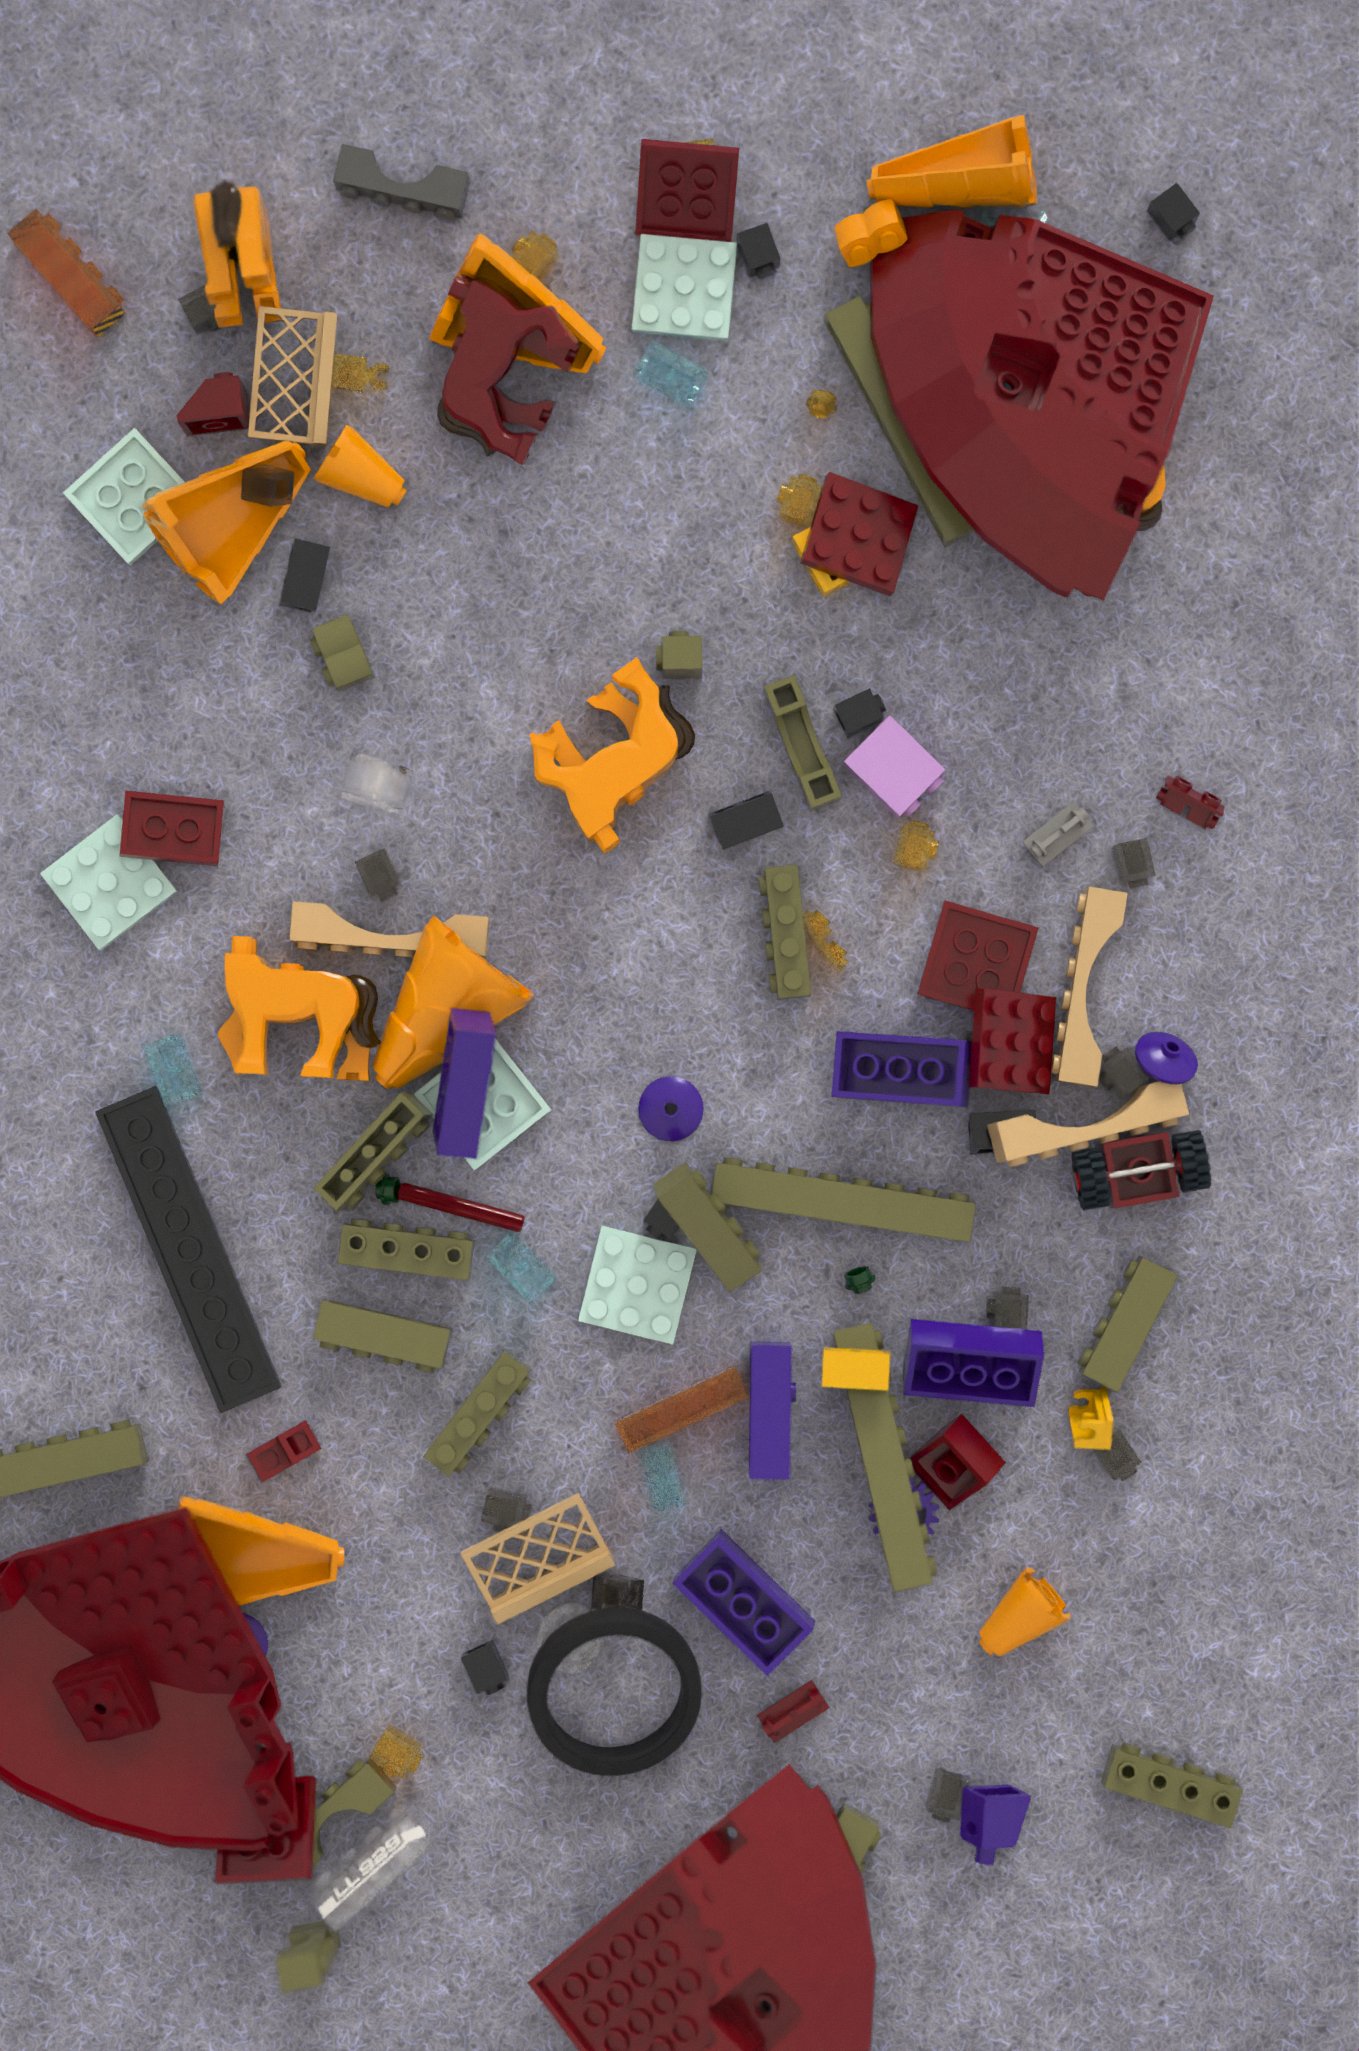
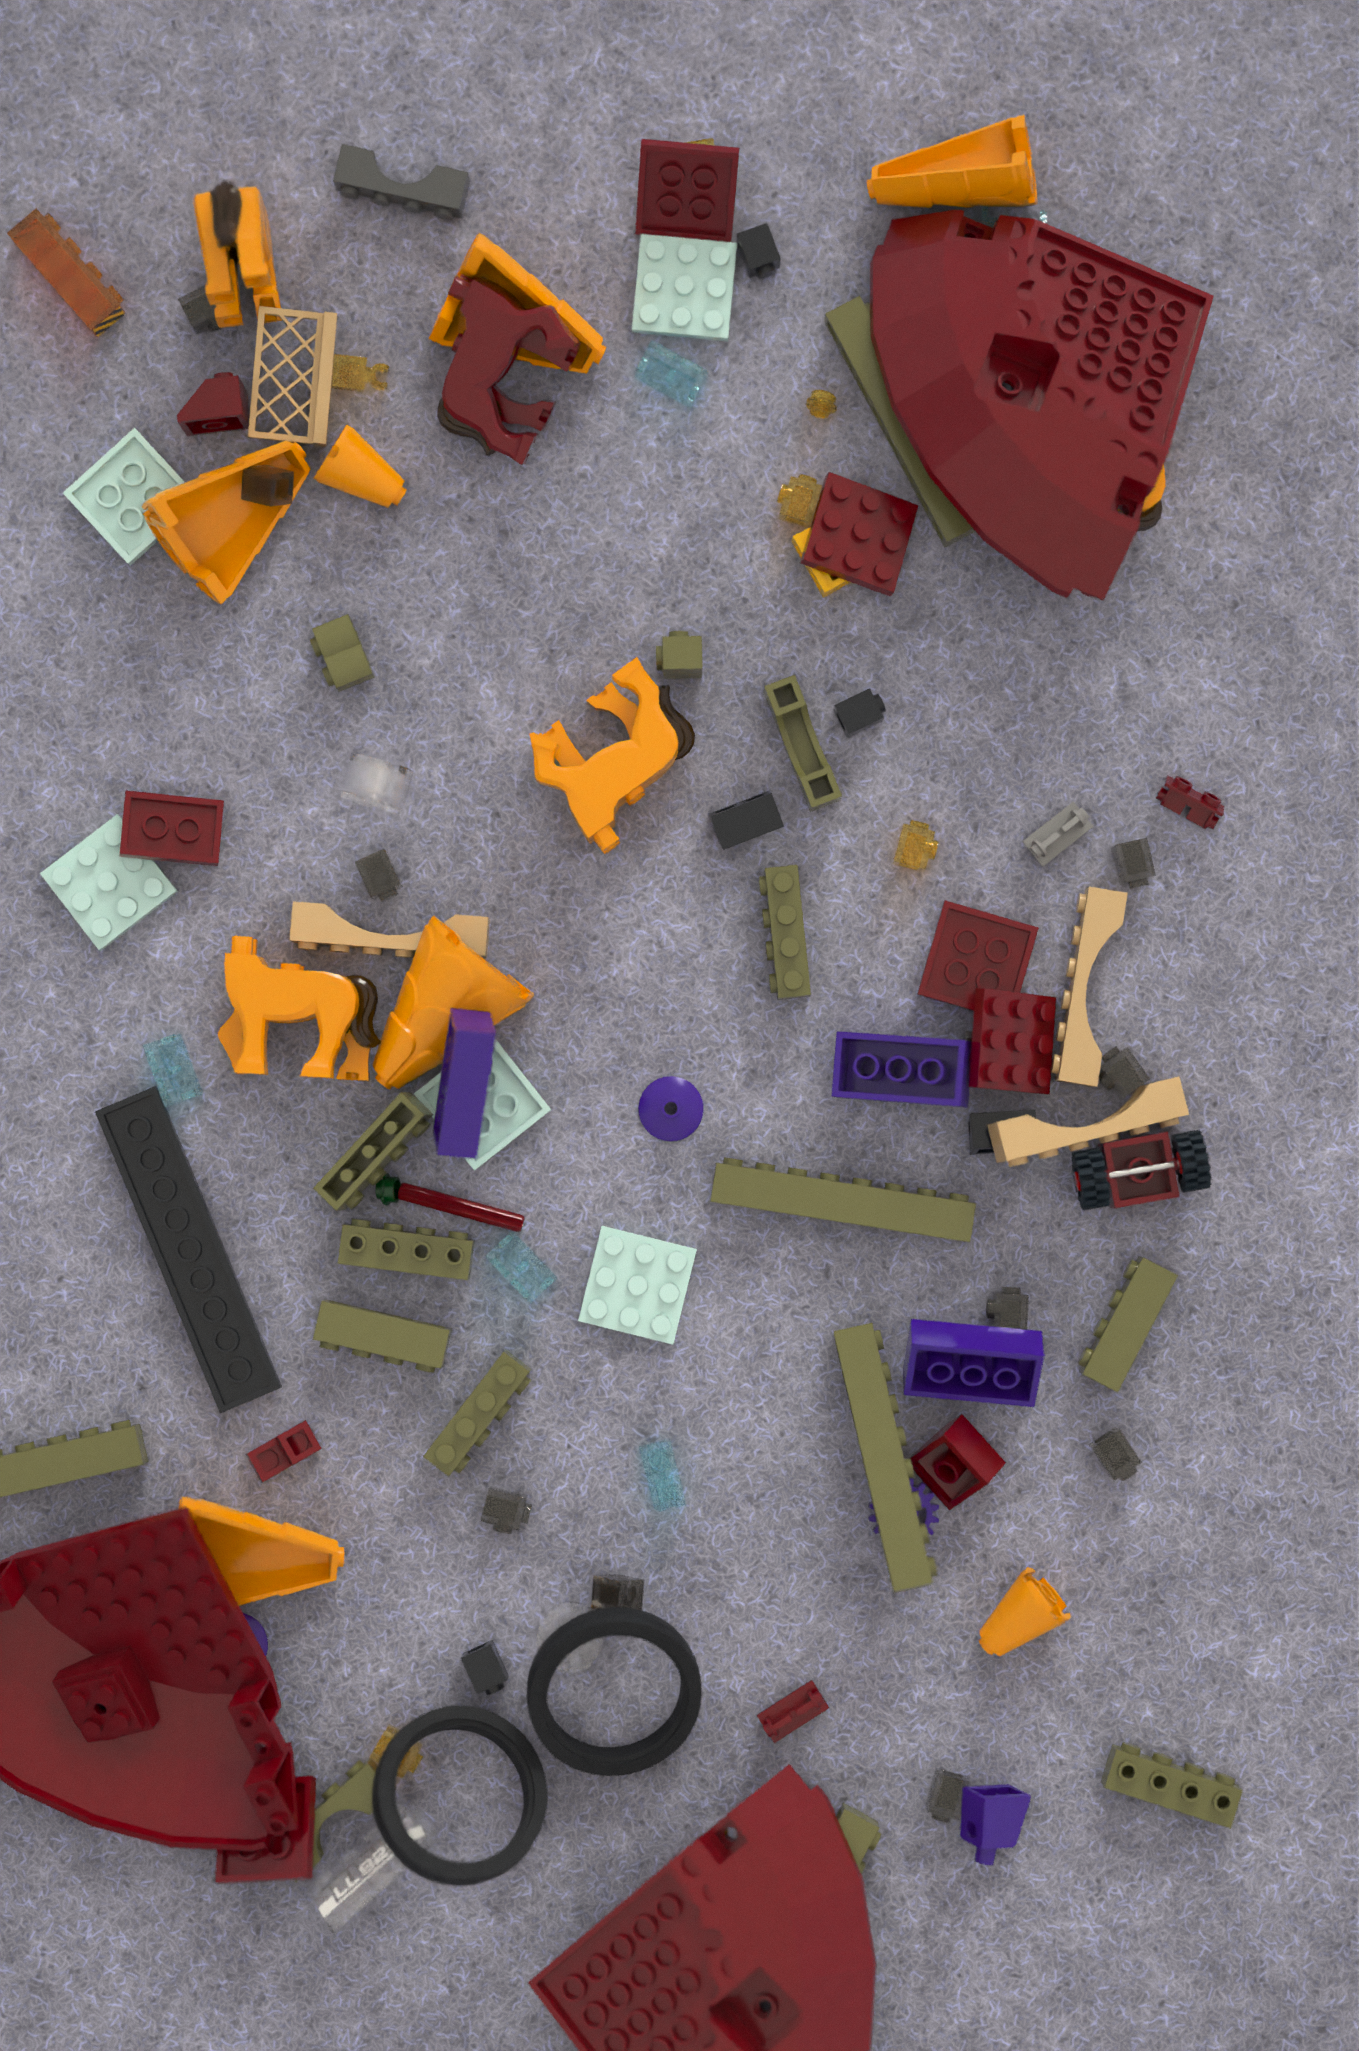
(304, 575): black hinge -> none
(308, 1958): olive arch -> none
(523, 1757): none -> black tyre
(536, 254): clear yellow brick -> none
(556, 1577): tan fence -> none
(660, 1222): black brick -> none
(681, 1409): clear orange brick -> none
(708, 1227): olive brick -> none
(744, 1602): dark purple brick -> none
(770, 1410): dark purple brick -> none
(817, 928): clear yellow slope -> none
(855, 1368): yellow hinge -> none
(859, 1279): dark green plate -> none
(870, 233): light orange brick -> none
(895, 768): lavender brick -> none
(1092, 1423): yellow hinge -> none
(1166, 1058): dark purple dish -> none
(1174, 212): black brick -> none

